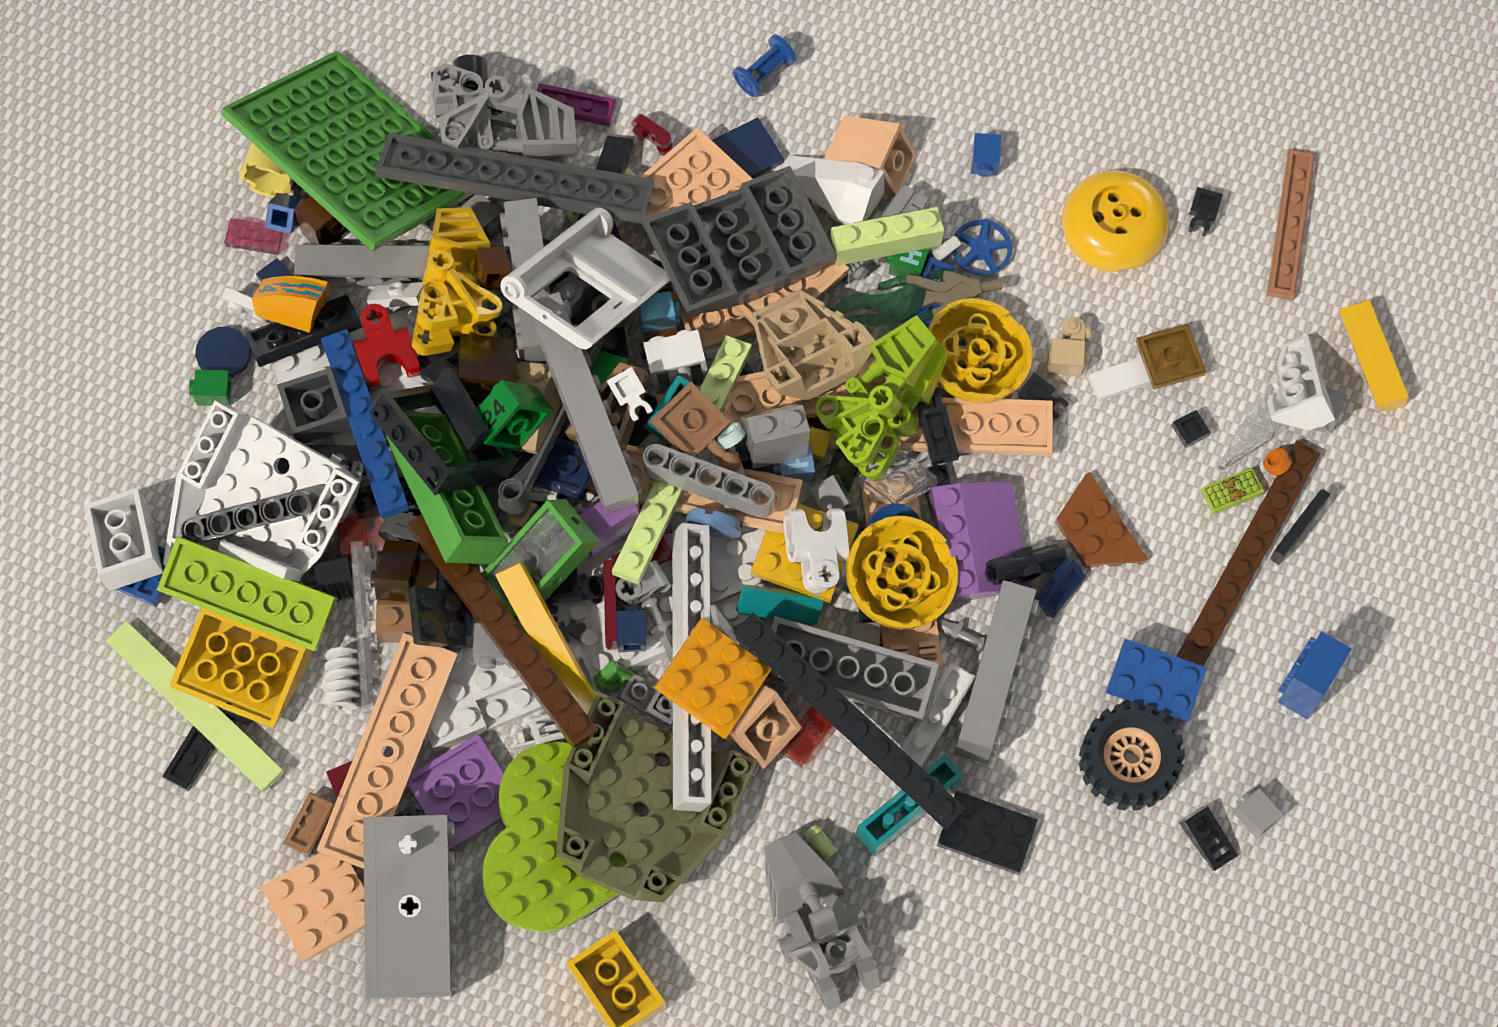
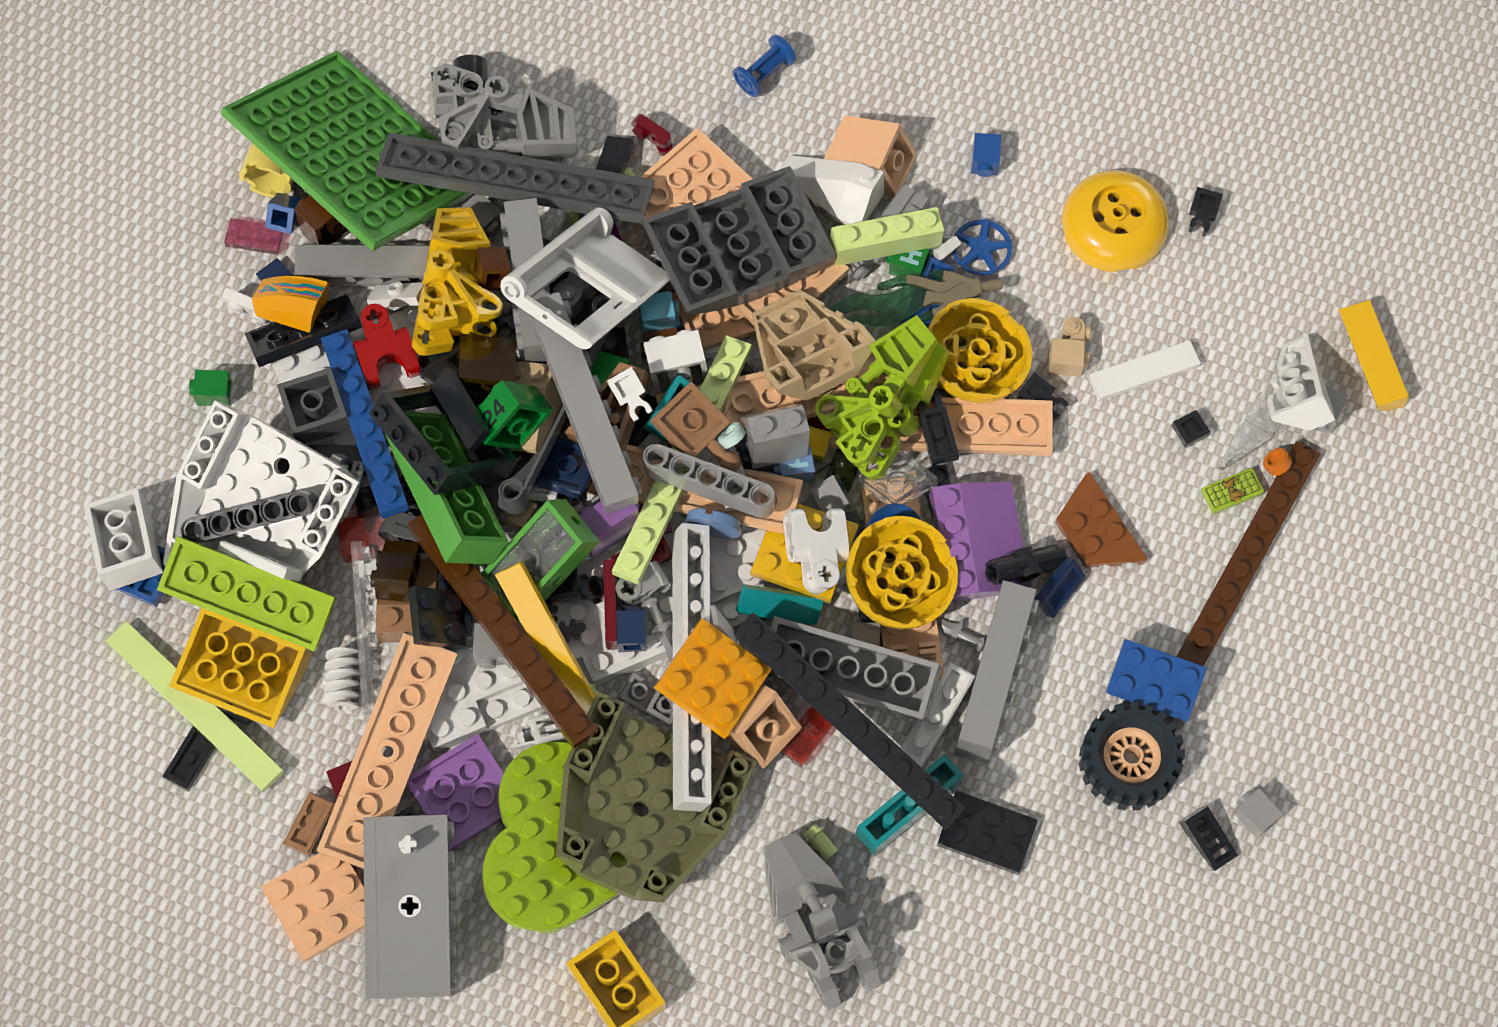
(223, 350): dark blue tile -> none
(334, 577): black brick -> none
(586, 106): magenta tile -> none
(613, 676): bright green tile -> none
(751, 148): dark blue tile -> none
(1170, 356): pearl gold tile -> none
(1290, 224): nougat tile -> none
(1300, 526): black tile -> none
(1312, 674): blue brick -> none

